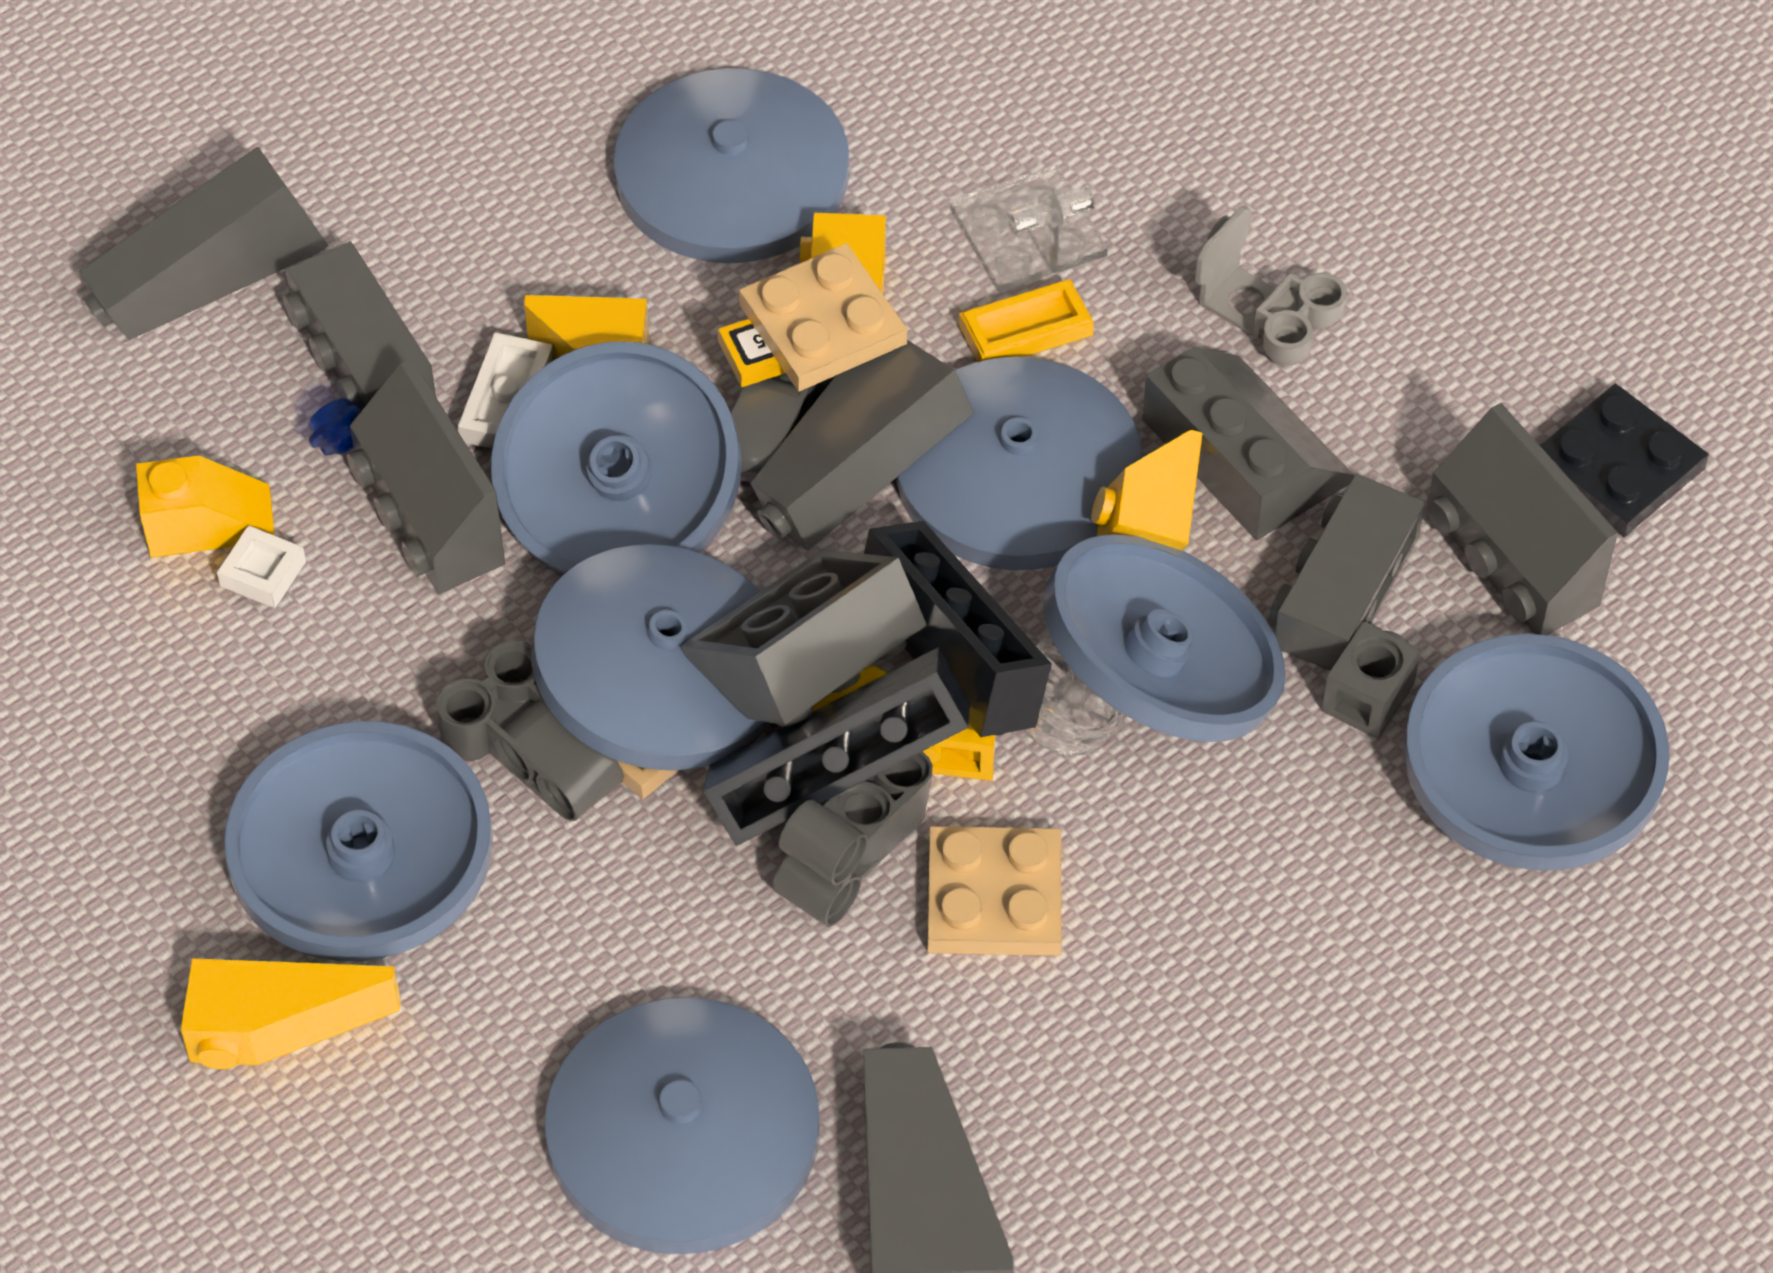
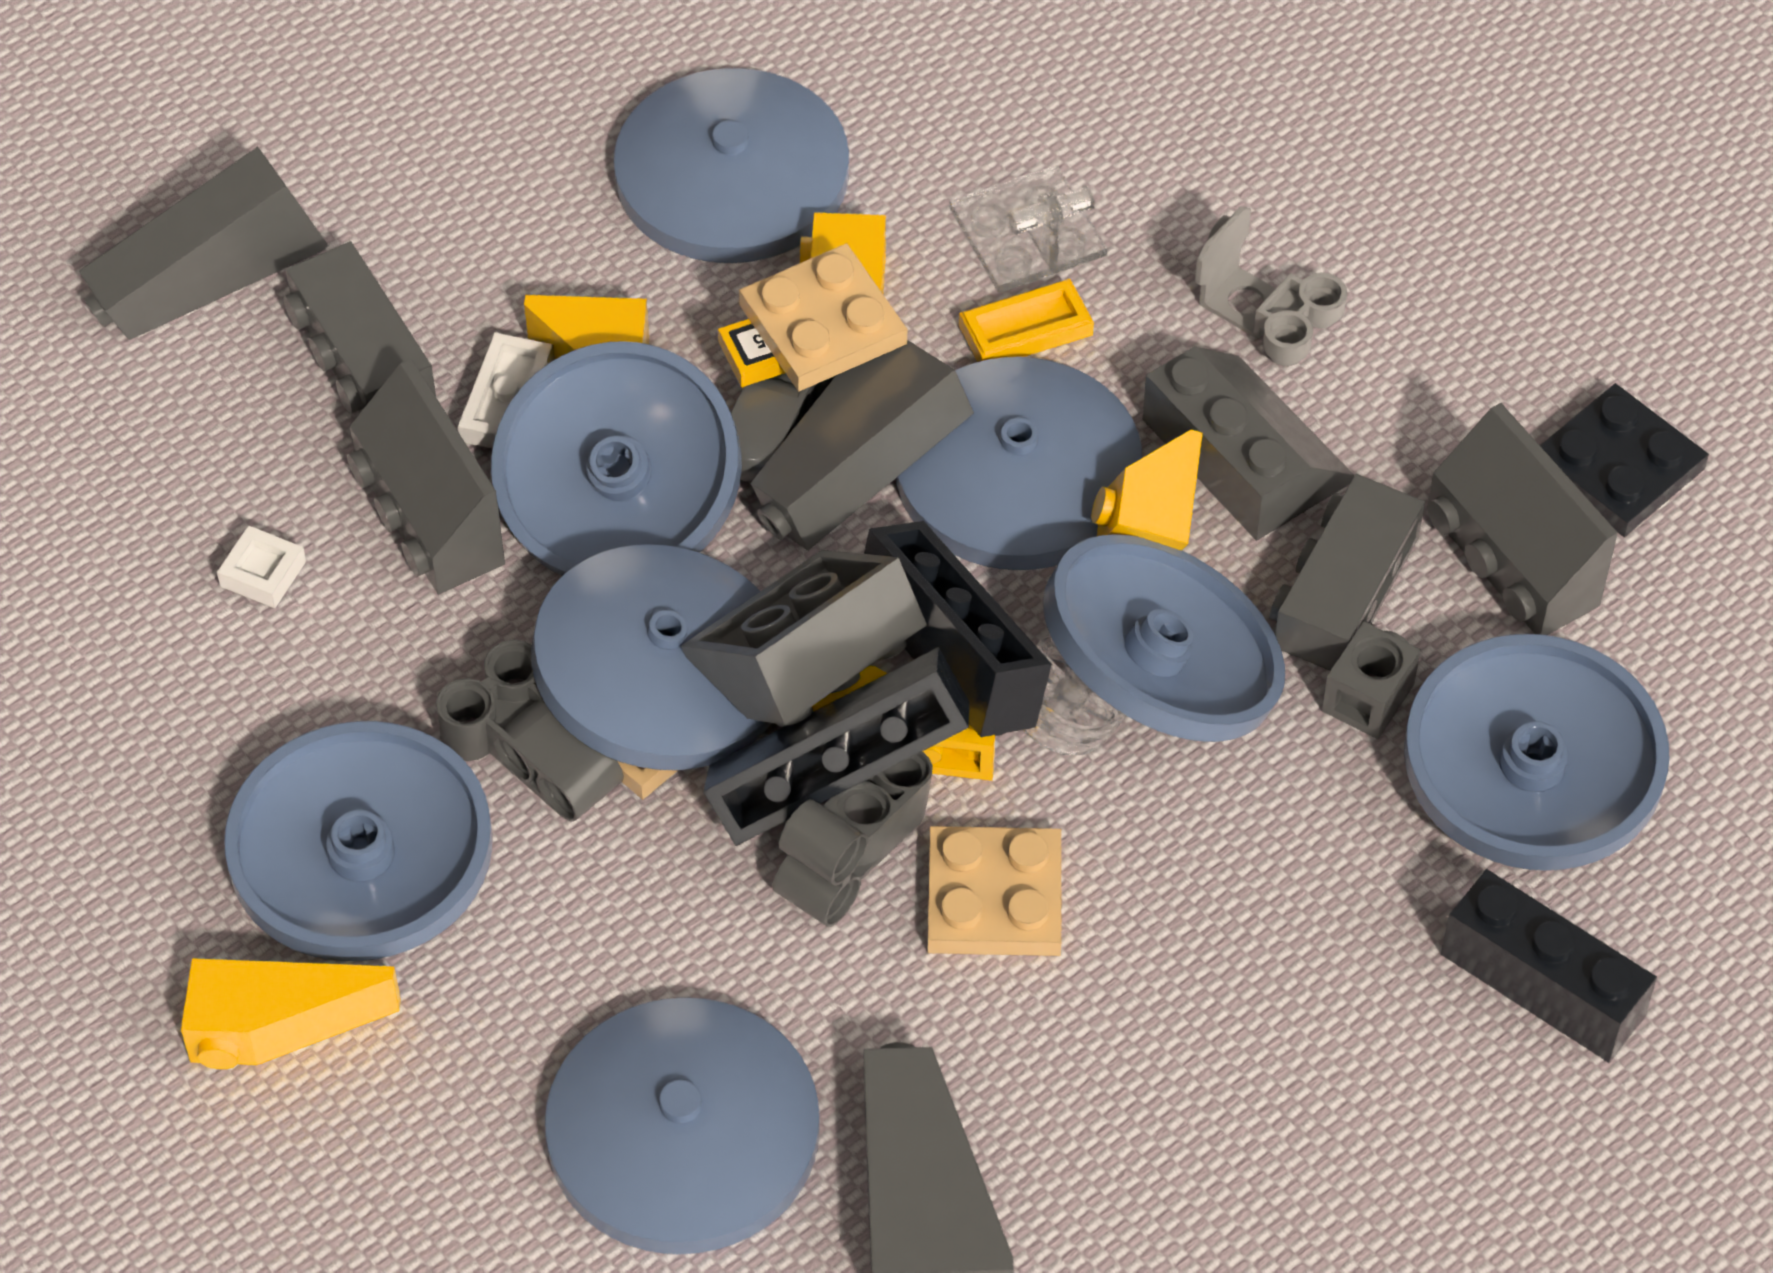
(199, 505): yellow slope -> none
(332, 426): clear blue plate -> none
(1548, 965): none -> black brick

